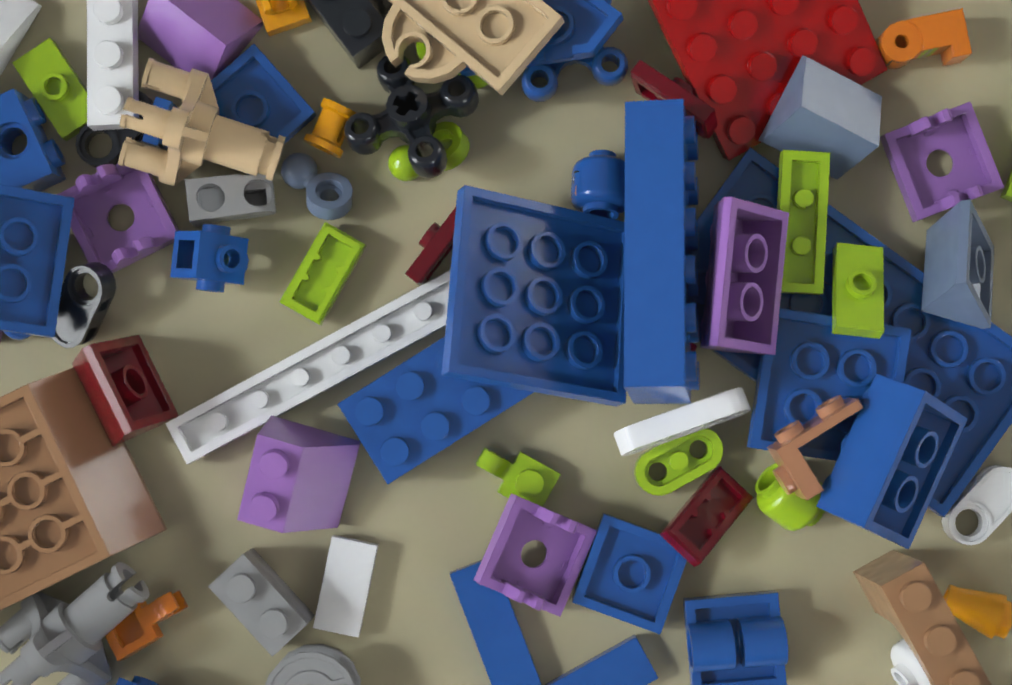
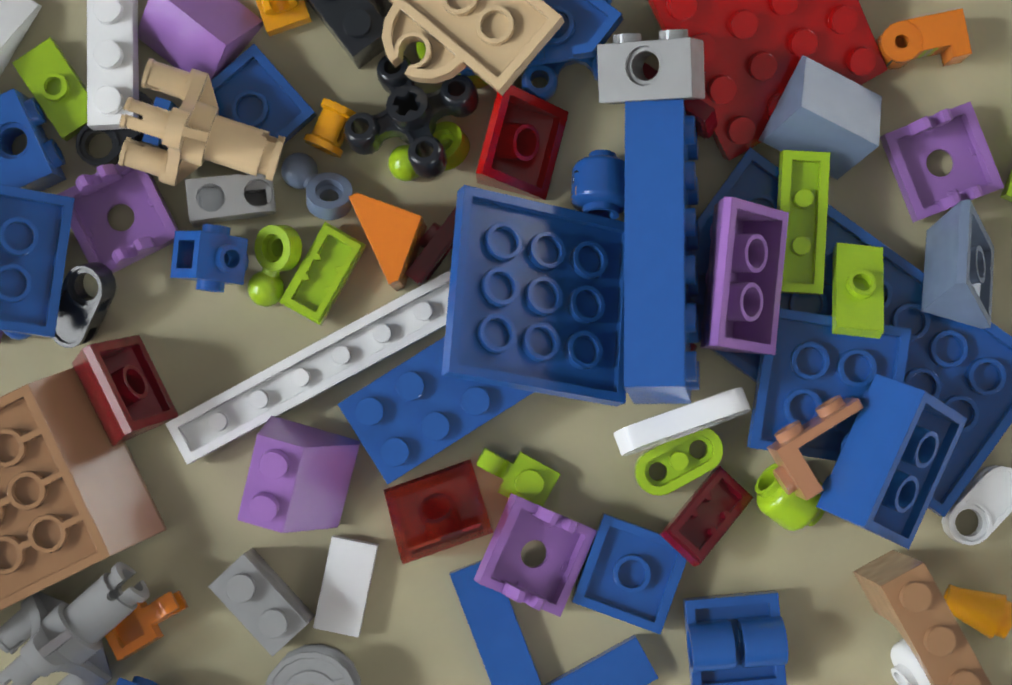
(276, 250): none -> lime plate
(392, 235): none -> orange slope
(438, 511): none -> clear red slope
(521, 144): none -> red slope
(679, 71): none -> light grey brick

